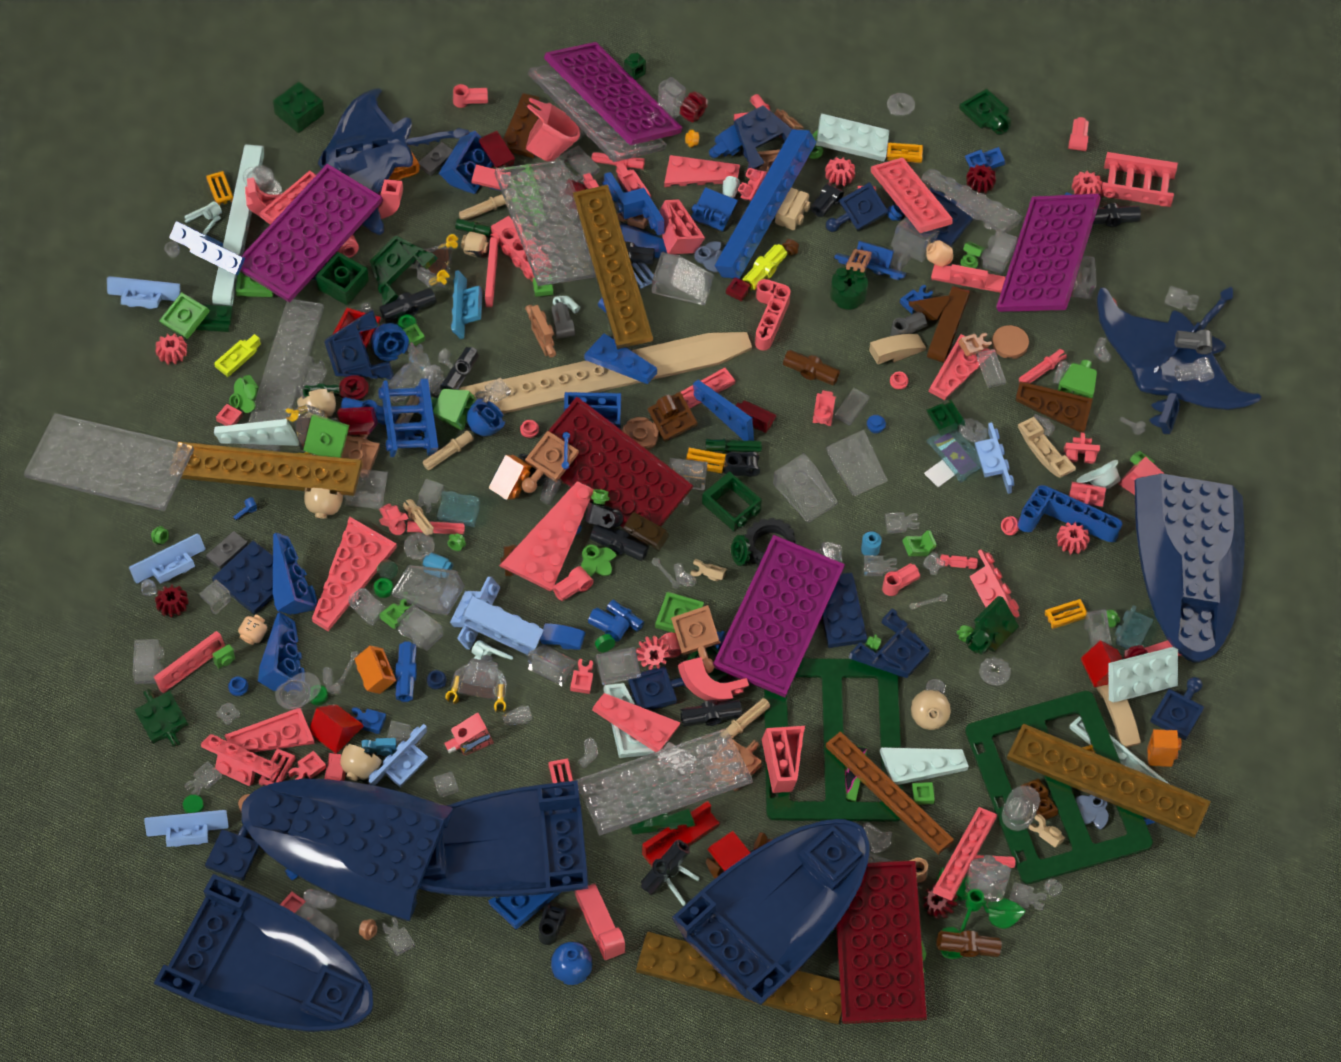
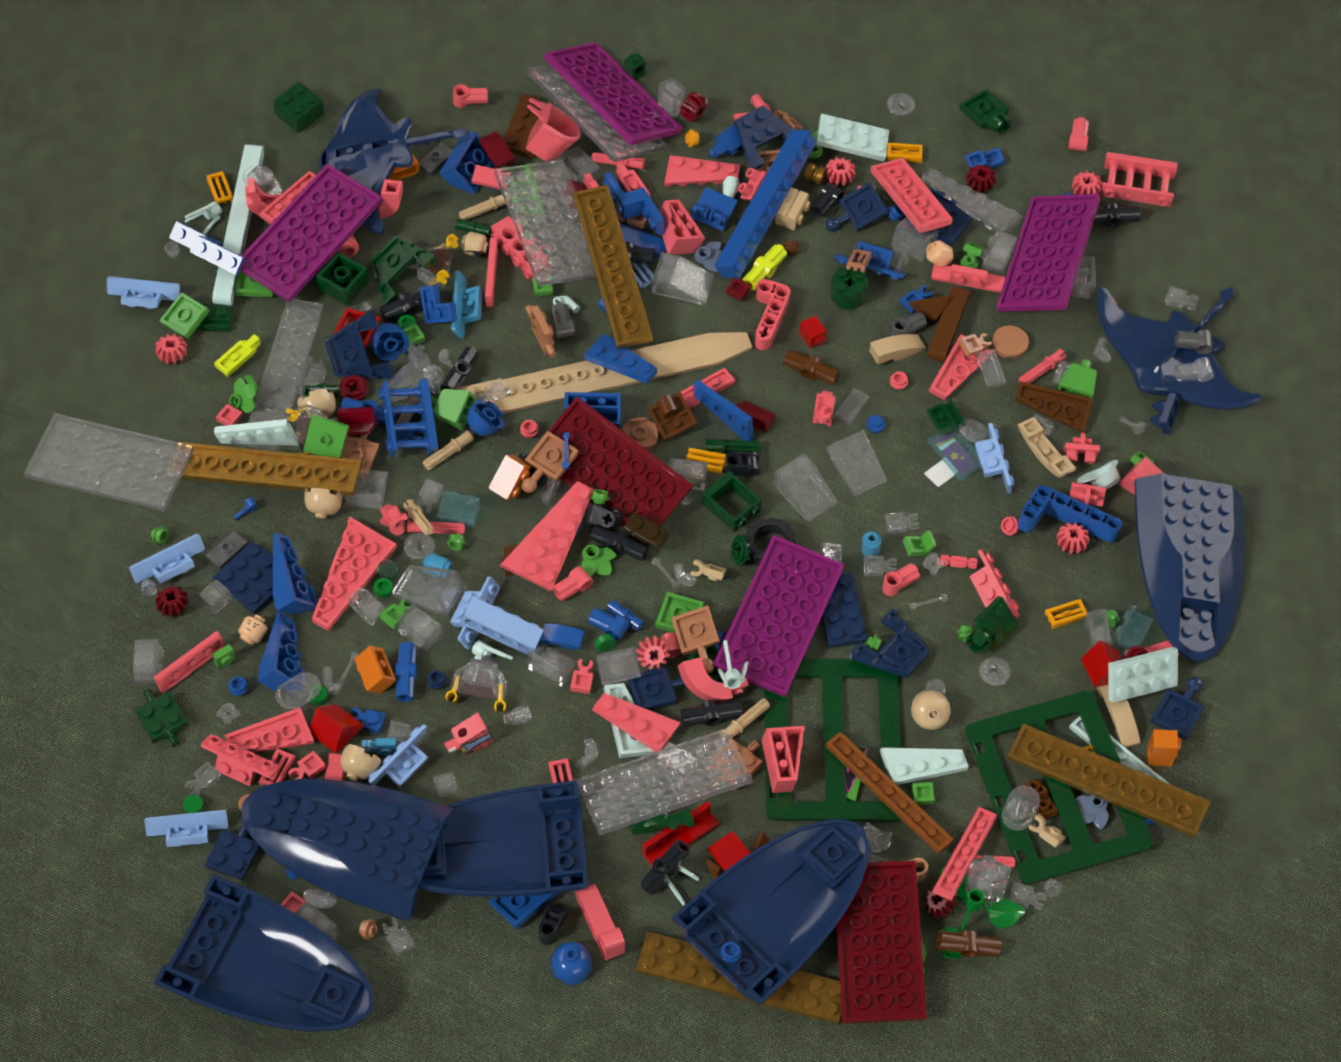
(433, 309): none -> blue plate
(730, 952): none -> blue plate
(732, 678): none -> light aqua plant
(812, 332): none -> red brick
(815, 173): none -> pearl gold wheel

